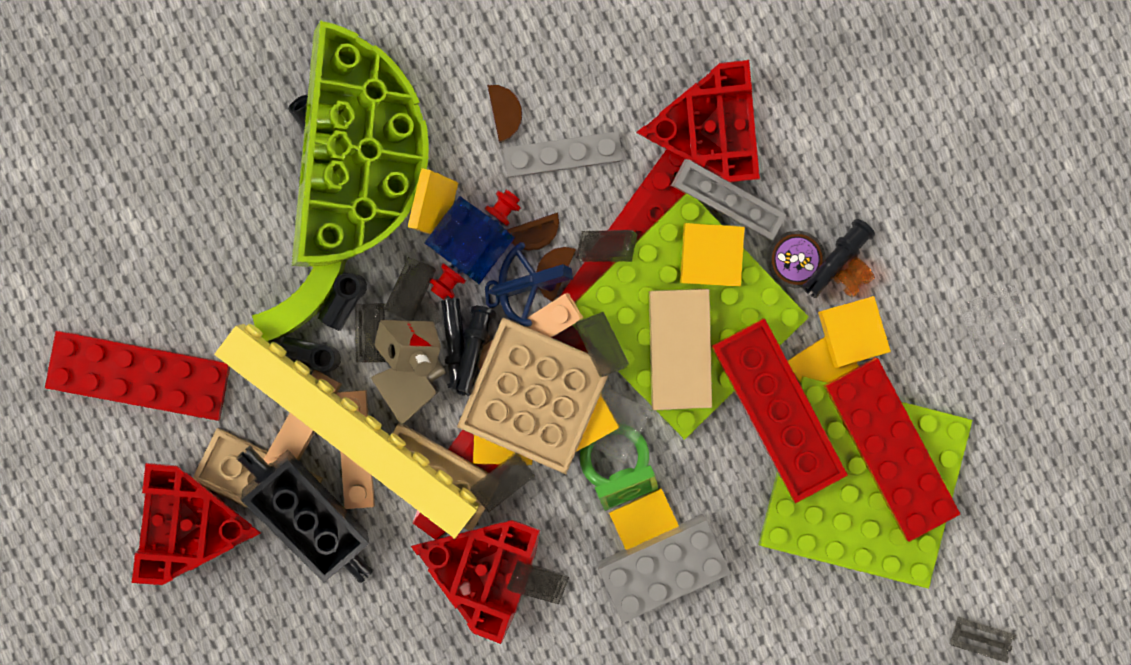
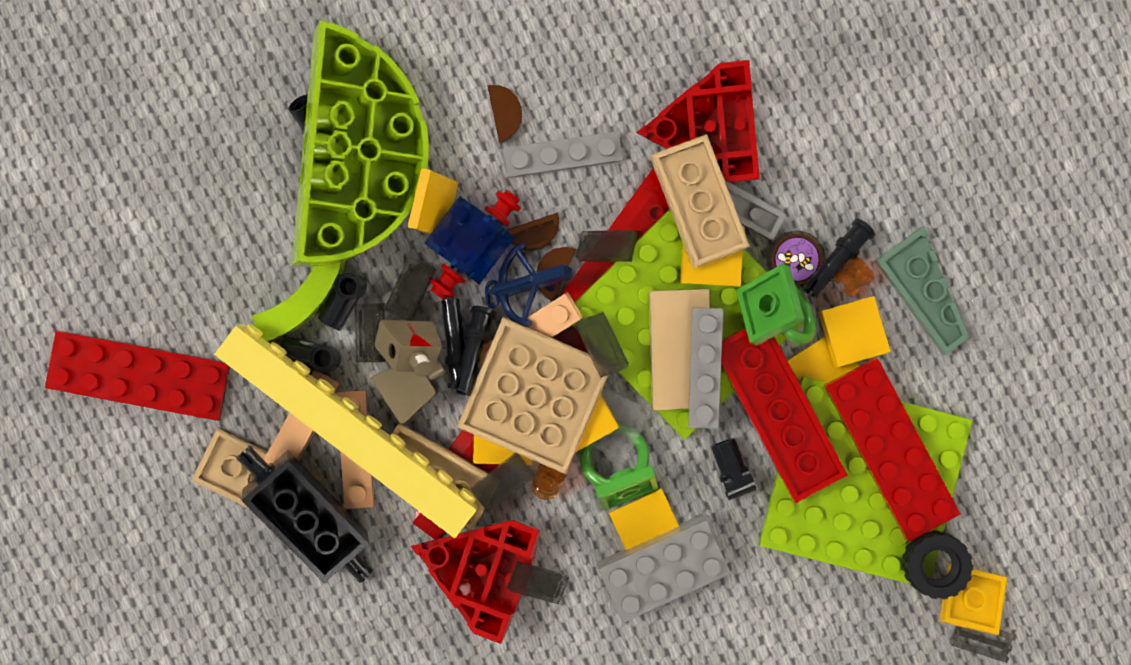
(182, 526): red wedge -> none
(545, 486): none -> clear orange wheel
(699, 201): none -> tan tile
(705, 367): none -> light grey plate
(734, 473): none -> black piece
(774, 306): none -> bright green tile
(919, 282): none -> sand green wing
(960, 565): none -> black tyre
(978, 605): none -> yellow tile

